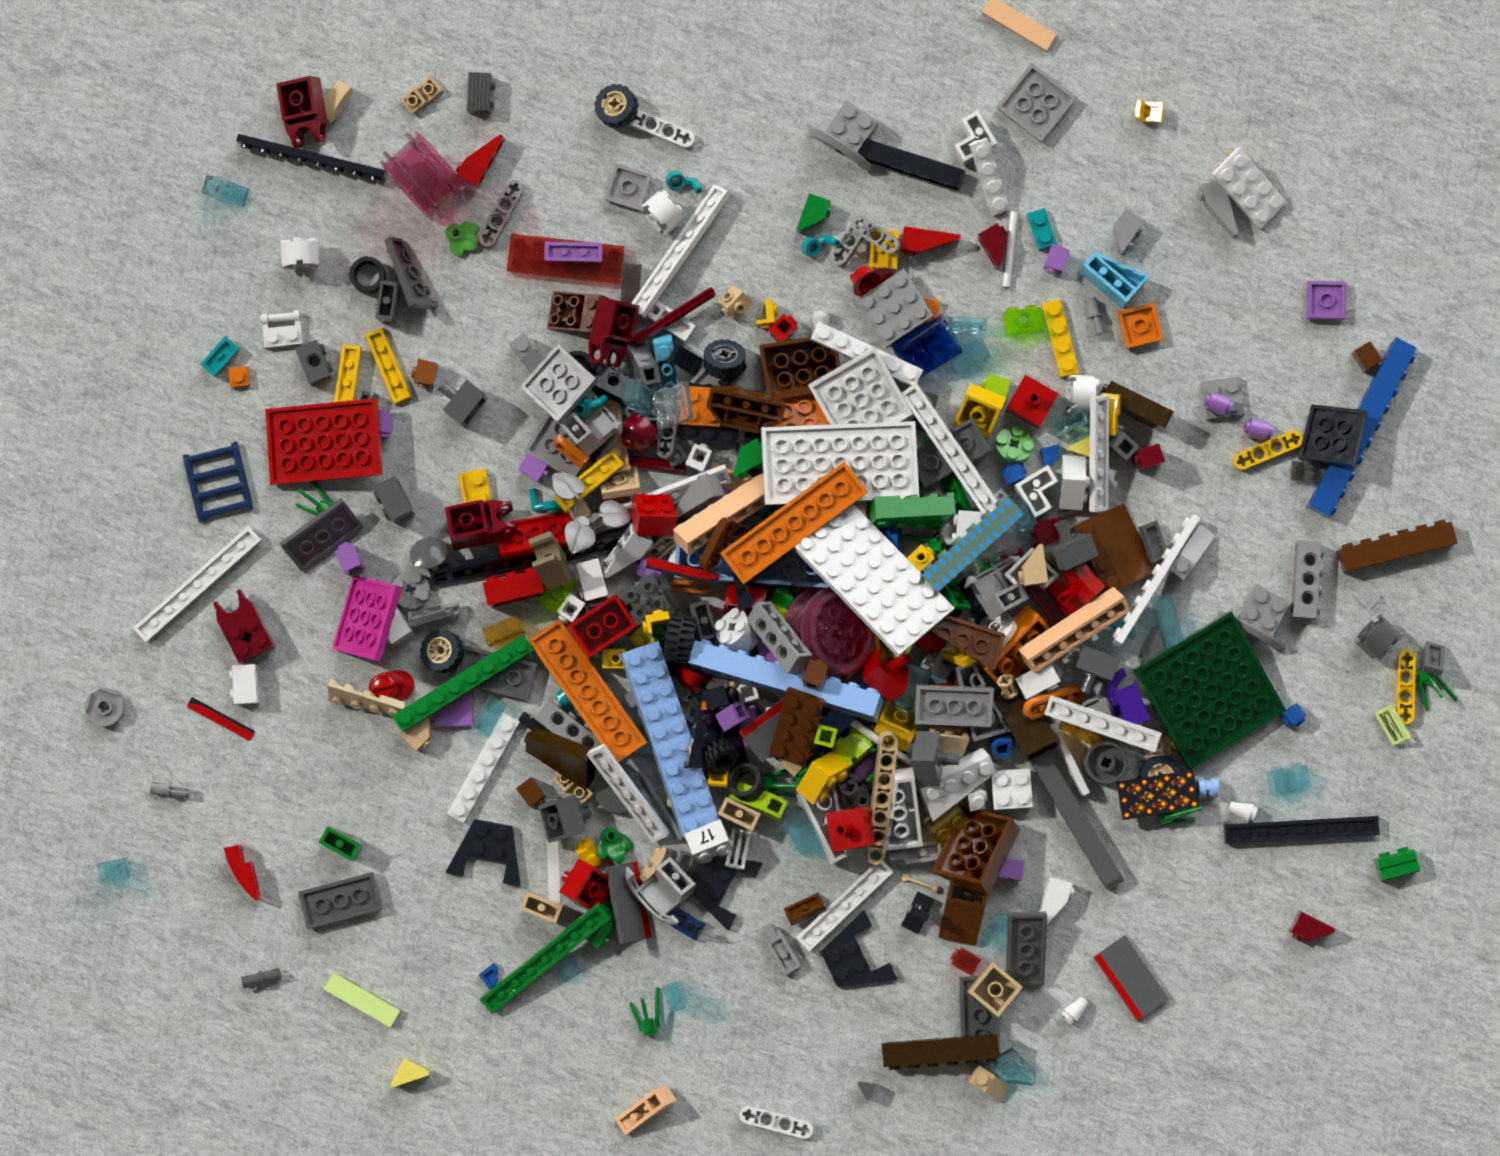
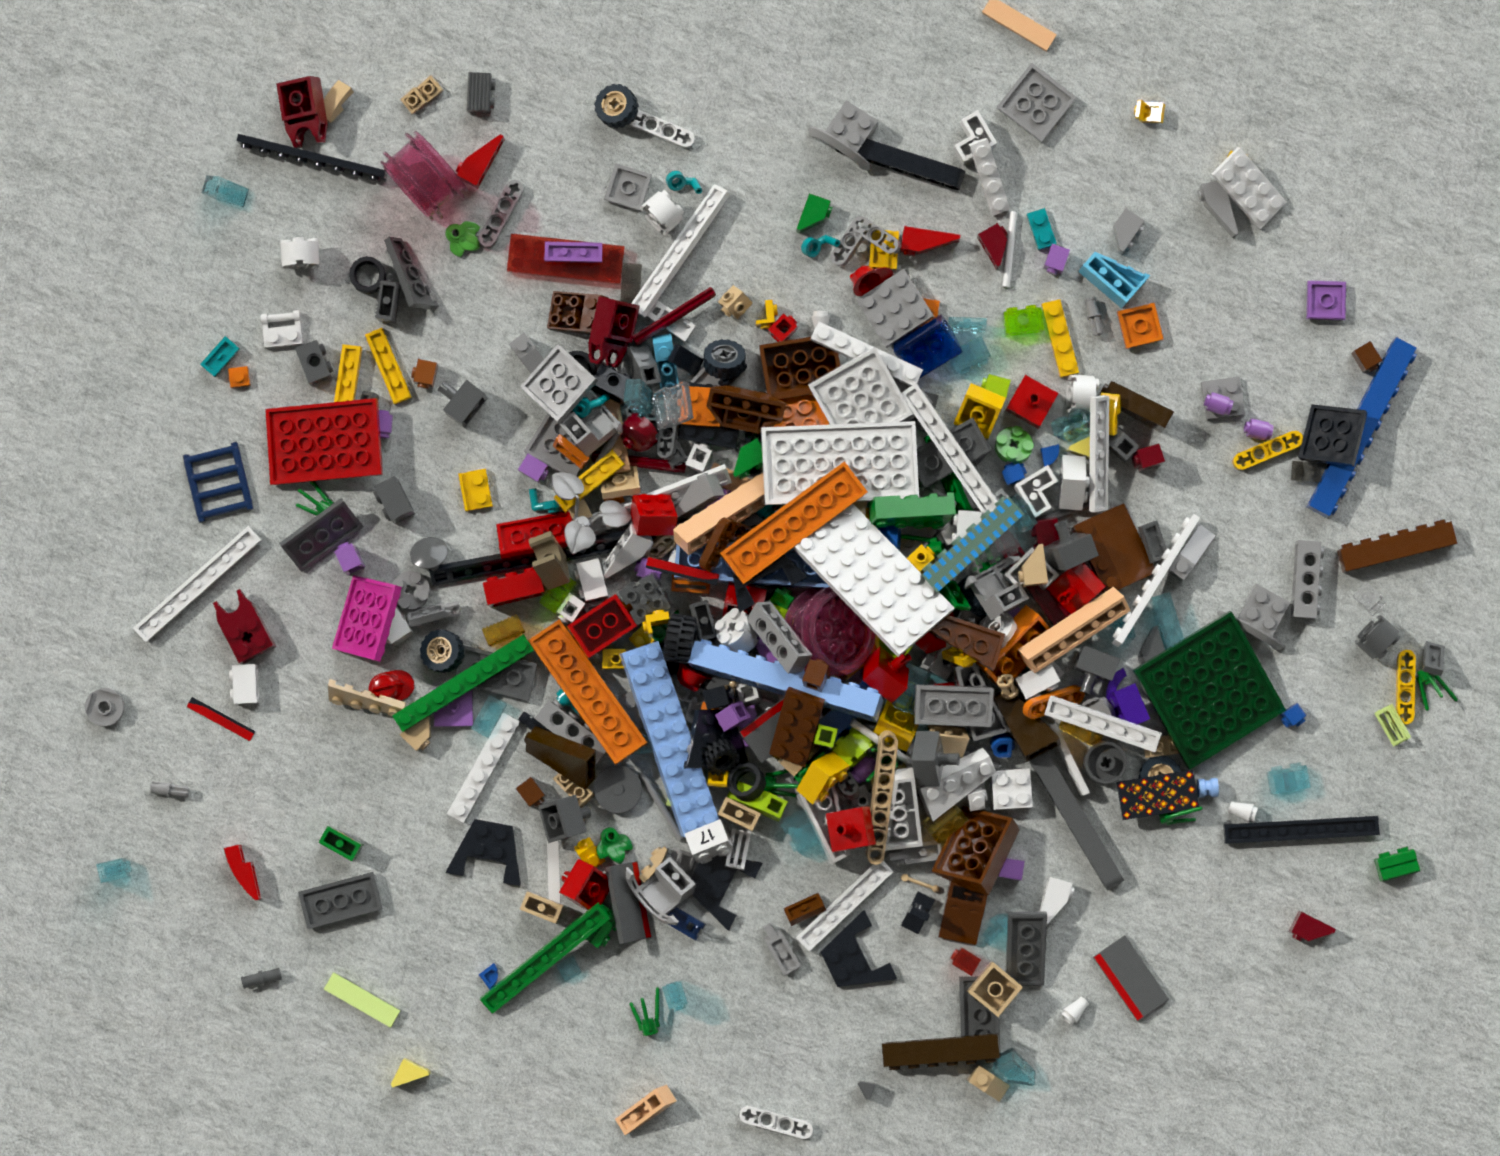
(478, 523): dark red brick -> none
(628, 793): white plate -> none

